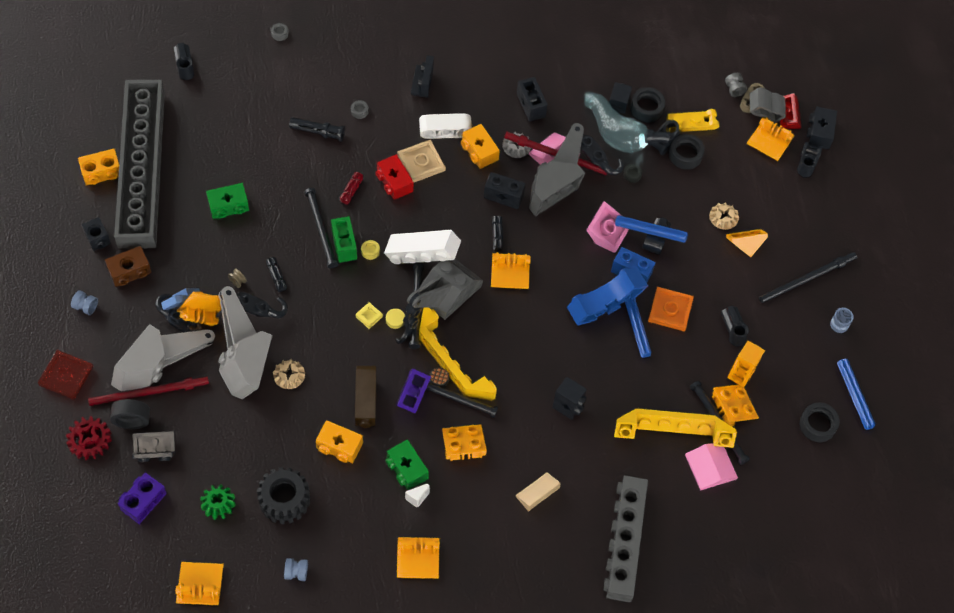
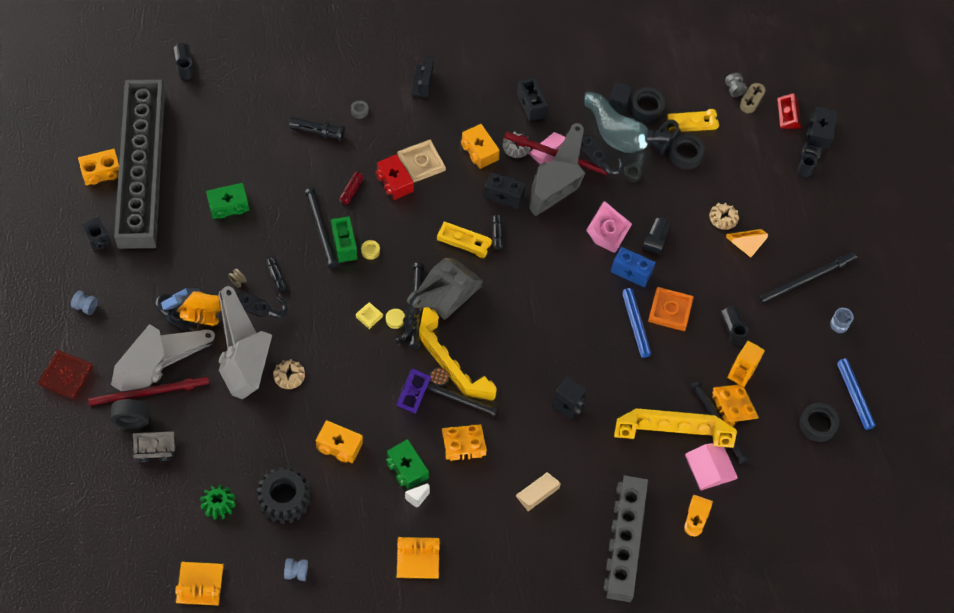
(90, 430): dark red gear -> none
(132, 258): reddish brown brick -> none
(146, 500): dark purple brick -> none
(279, 32): dark grey tile -> none
(365, 396): dark brown slope -> none
(422, 247): white brick -> none
(444, 125): white beam -> none
(464, 239): none -> yellow plate
(510, 271): light orange hinge -> none
(625, 286): blue brick -> none
(650, 228): blue axle -> none
(698, 513): none -> light orange piece
(767, 104): dark grey brick -> none
(770, 138): light orange hinge -> none

